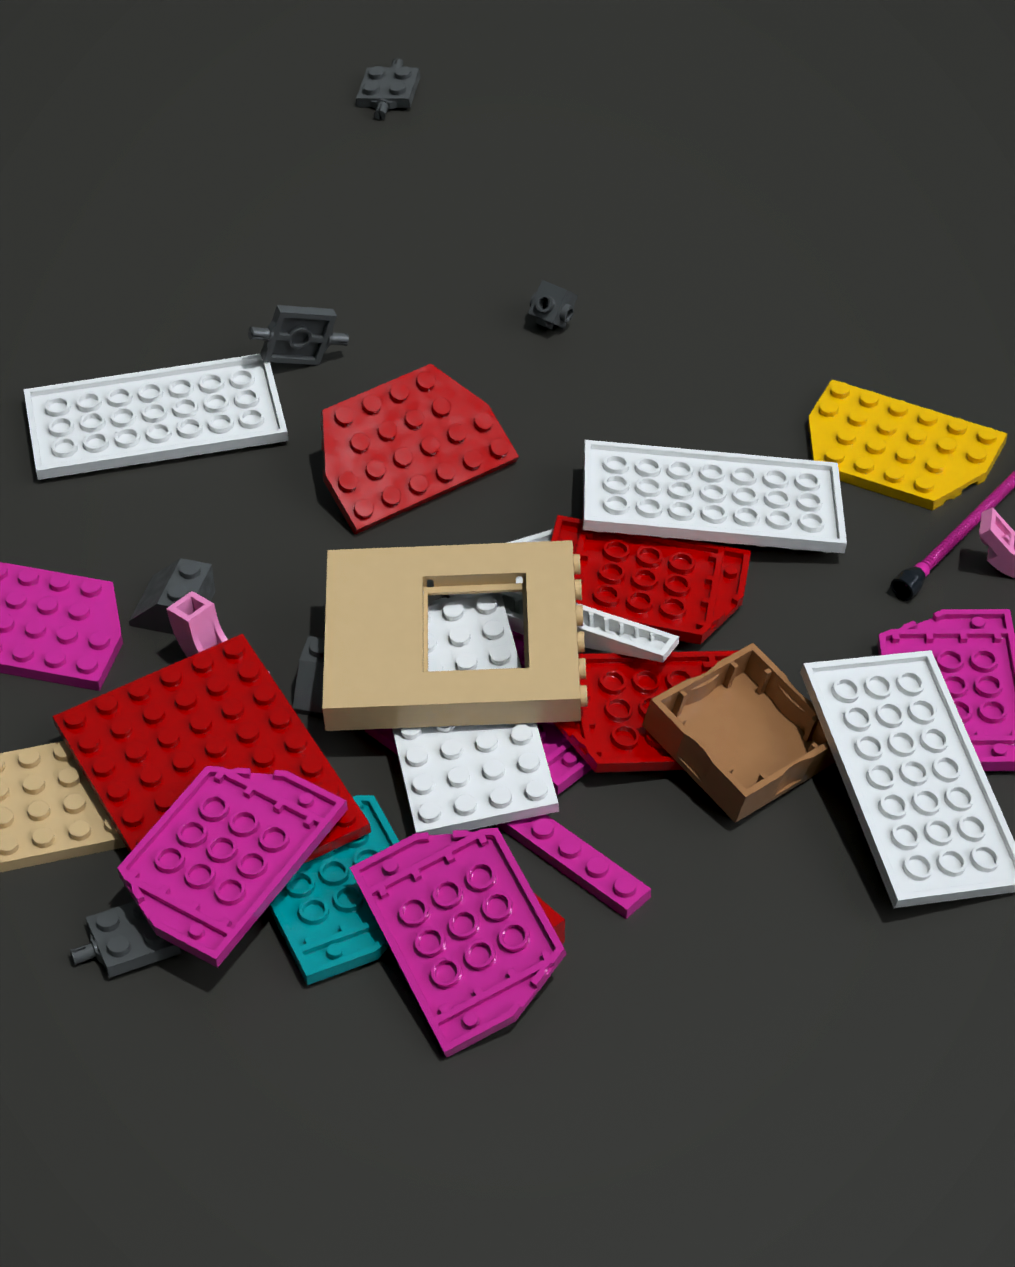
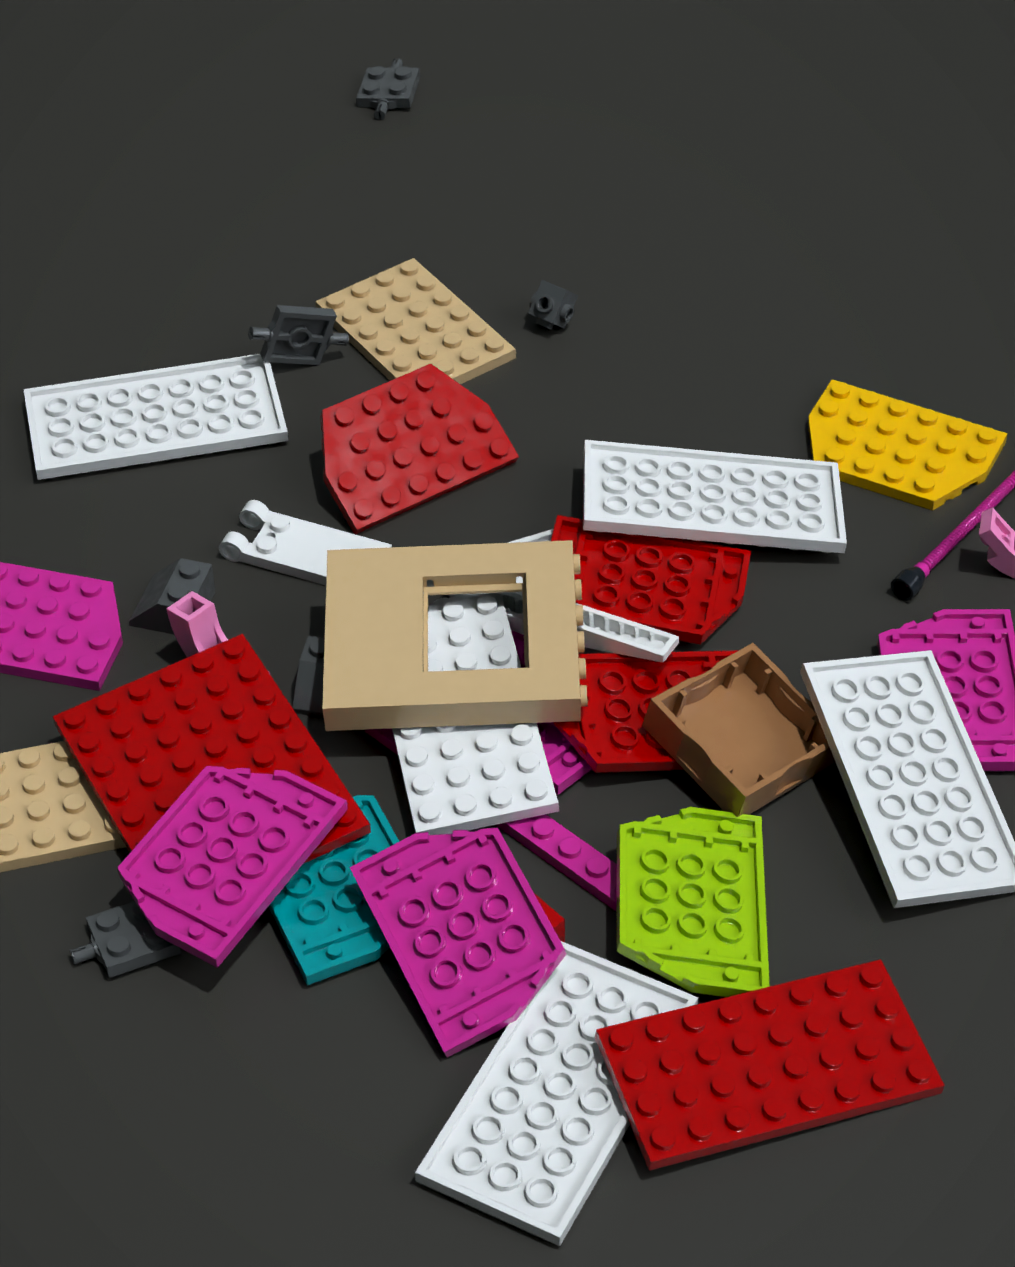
(289, 543): none -> white hinge
(414, 320): none -> tan plate
(543, 1103): none -> white plate
(695, 900): none -> lime plate
(766, 1063): none -> red plate

